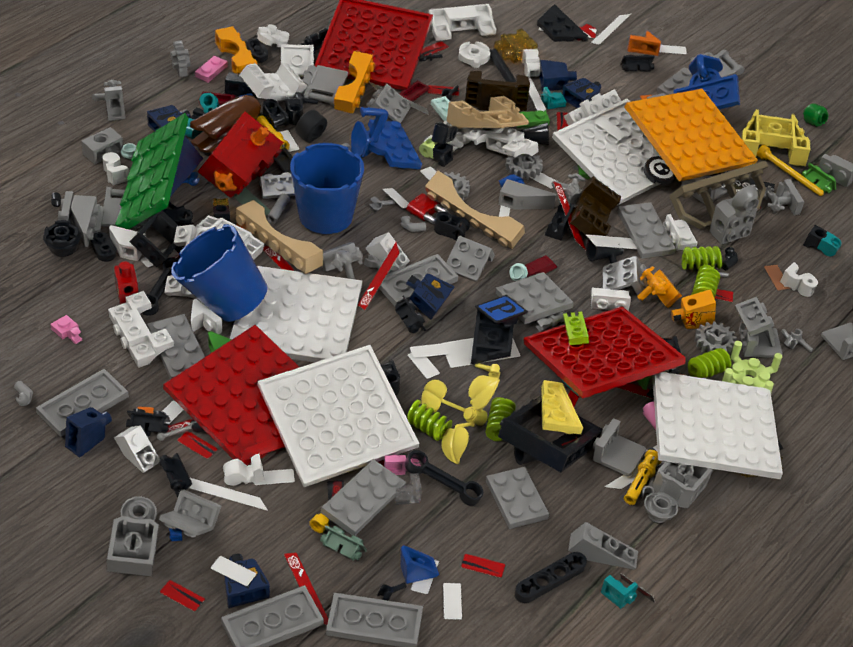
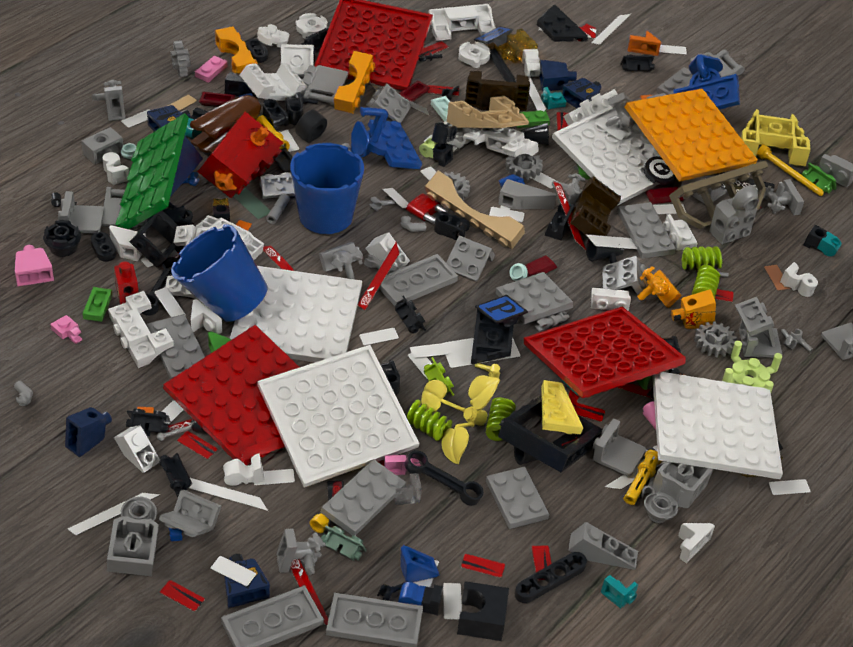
(32, 266): none -> bright pink torso
(84, 213): light grey slope -> none
(97, 304): none -> bright green plate
(98, 391): light grey plate -> none
(103, 516): none -> white sticker
(136, 119): none -> white sticker
(169, 302): none -> white sticker
(183, 102): none -> tan sticker
(209, 102): teal animal -> none
(291, 550): none -> light grey piece
(301, 254): tan arch -> none
(310, 24): none -> white plate
(378, 336): none -> white sticker
(421, 595): none -> leg
(429, 293): dark blue torso -> none
(435, 372): none -> lime hinge
(490, 619): none -> black piece
(497, 35): none -> black piece
(499, 212): none -> white sticker
(541, 557): none -> red sticker
(576, 328): lime hinge -> none
(588, 411): none -> red sticker
(618, 103): none -> light grey piece
(638, 588): sticker -> none
(661, 195): none -> dark red tile
(666, 209): none -> white sticker
(695, 537): none -> white slope
(709, 363): lime piece -> none
(731, 258): black arm -> none
(789, 487): none -> white sticker
(815, 115): green head -> none

